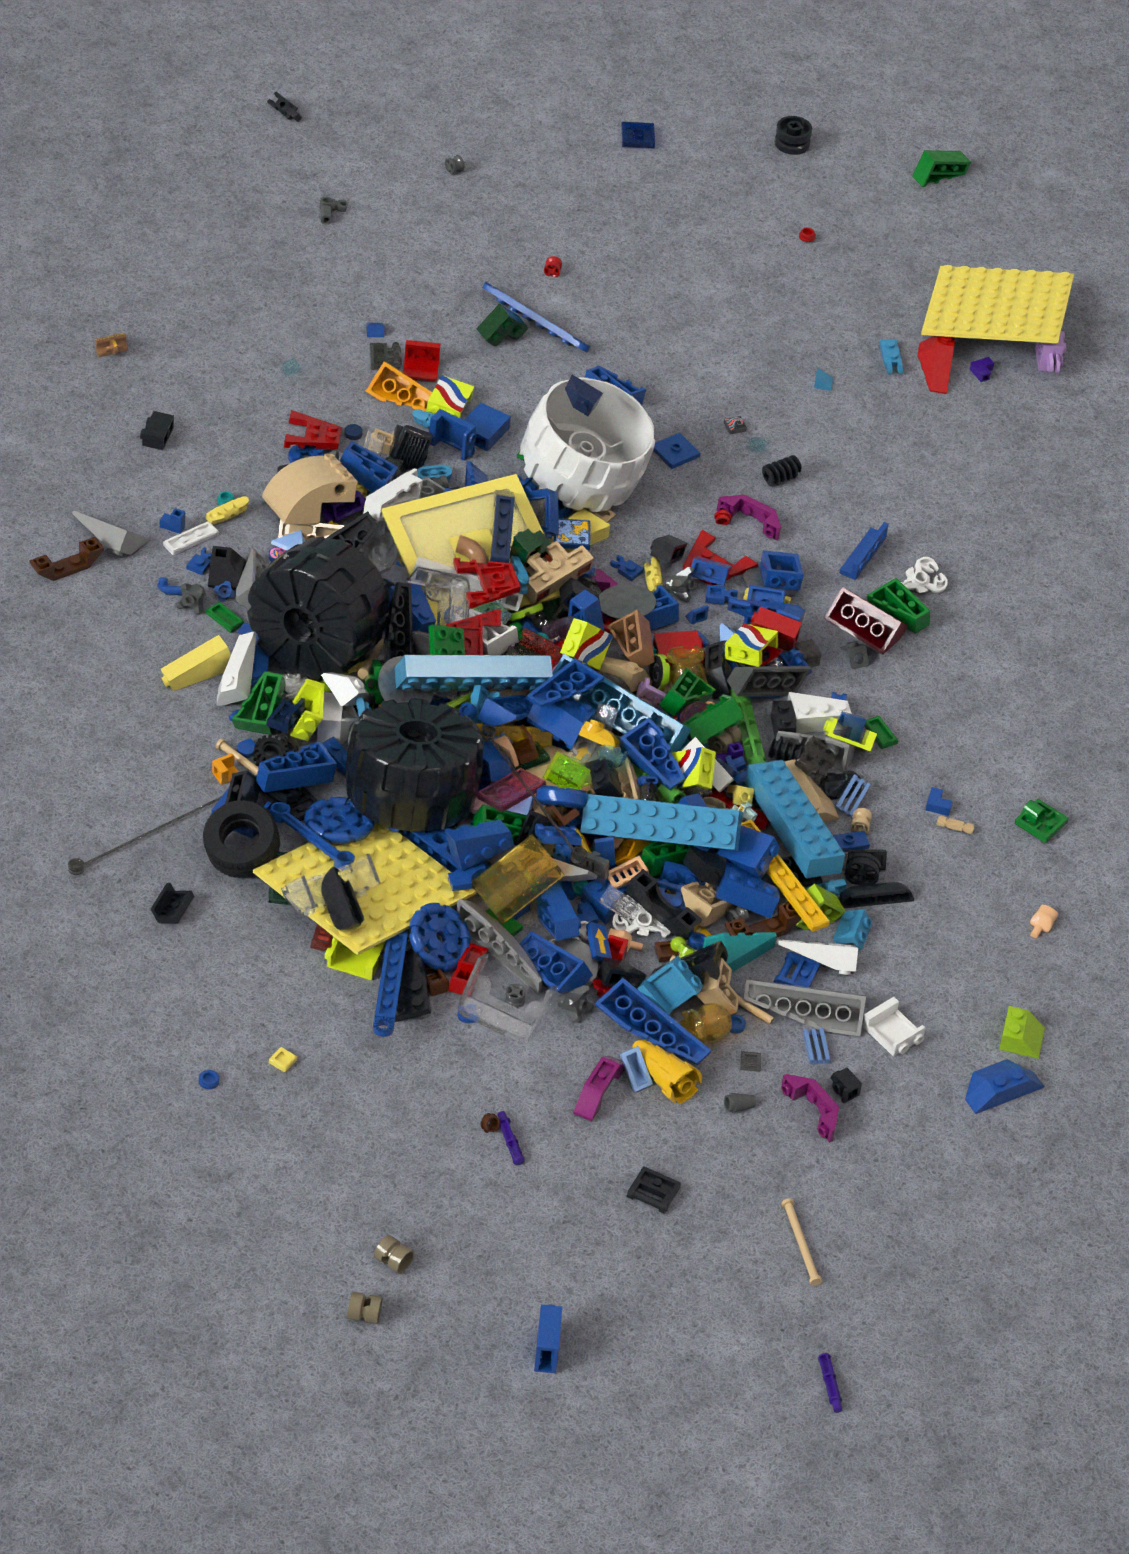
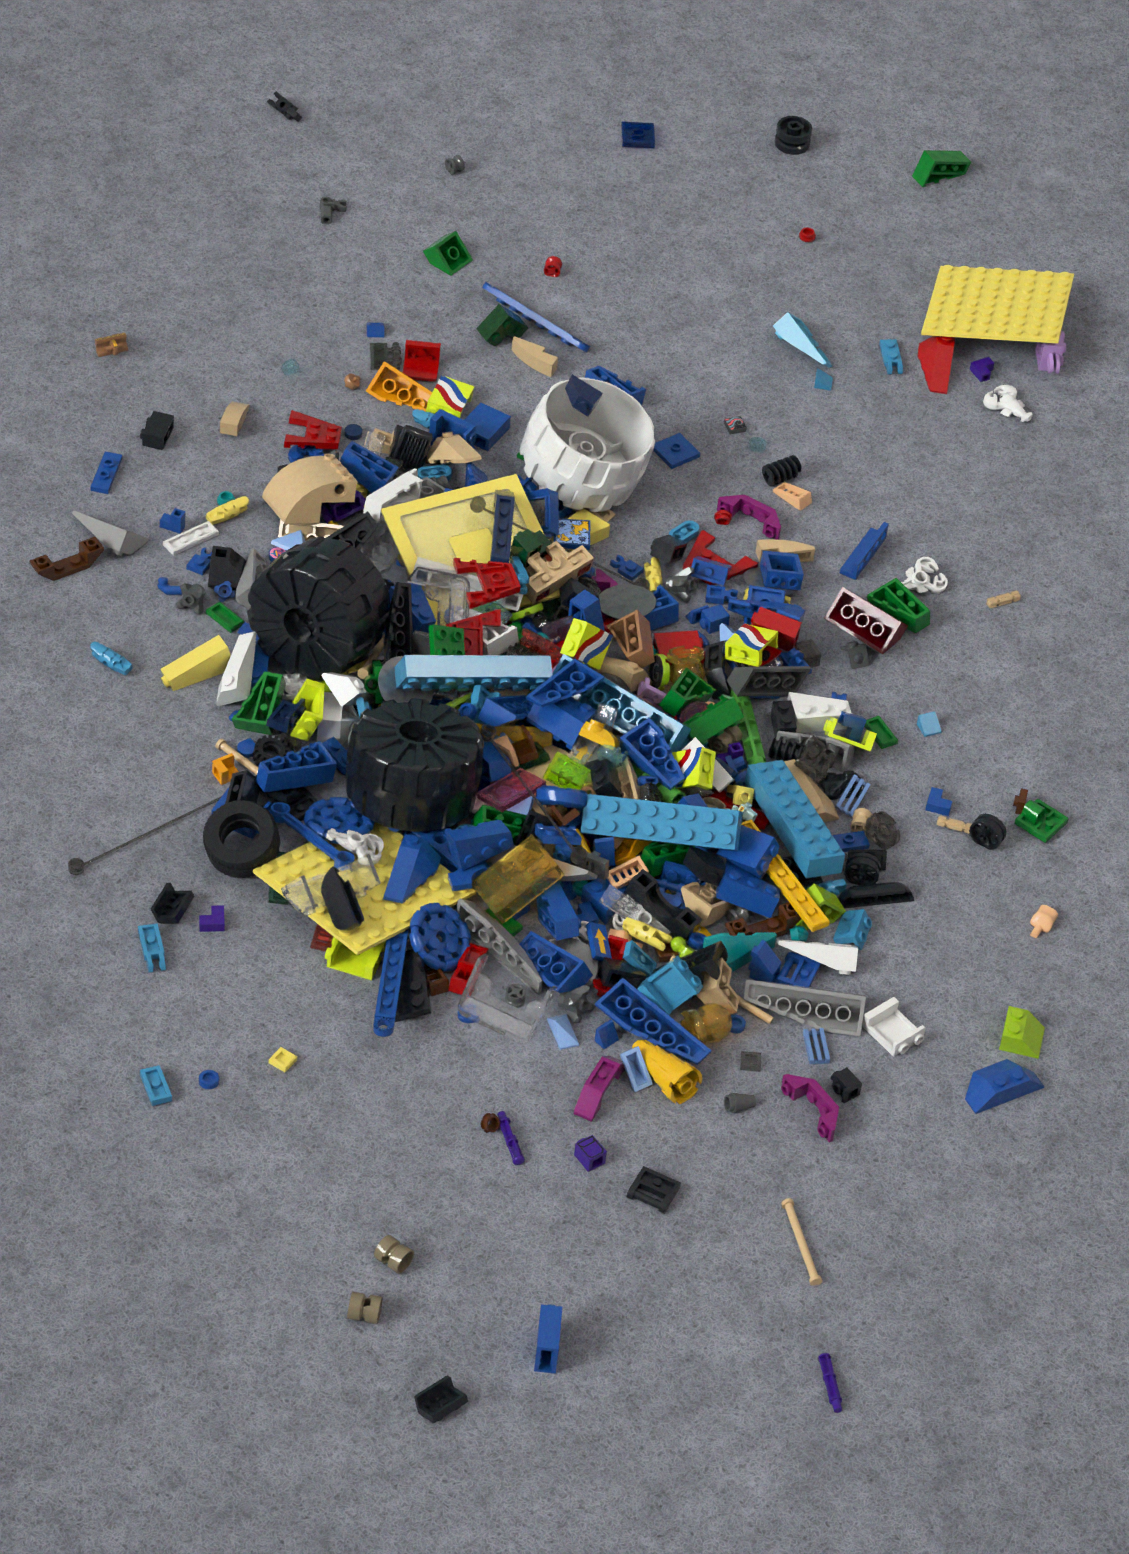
(106, 472): none -> blue plate
(110, 658): none -> dark azure hinge
(152, 945): none -> dark azure hinge
(155, 1085): none -> dark azure plate
(213, 922): none -> dark purple piece
(233, 418): none -> tan slope
(352, 381): none -> medium nougat piece
(358, 843): none -> white animal
(412, 867): none -> blue wedge
(439, 1400): none -> black bracket
(448, 253): none -> green slope
(452, 449): none -> tan wedge
(471, 550): medium nougat cylinder -> none
(478, 505): none -> clear smoke piece
(534, 356): none -> tan slope
(563, 1031): none -> light blue slope
(590, 1153): none -> dark purple brick
(606, 1034): none -> blue slope
(638, 958): none -> dark azure slope
(646, 933): none -> light yellow hinge
(682, 531): none -> dark azure plate
(713, 617): none -> blue brick
(764, 964): none -> blue slope
(796, 333): none -> wedge
(799, 498): none -> light nougat slope
(799, 933): none -> teal plate
(805, 551): none -> tan slope
(881, 837): none -> clear smoke plate
(928, 724): none -> dark azure slope
(986, 832): none -> black wheel
(1003, 599): none -> tan axle
(1008, 402): none -> white animal
(1019, 801): none -> reddish brown plate

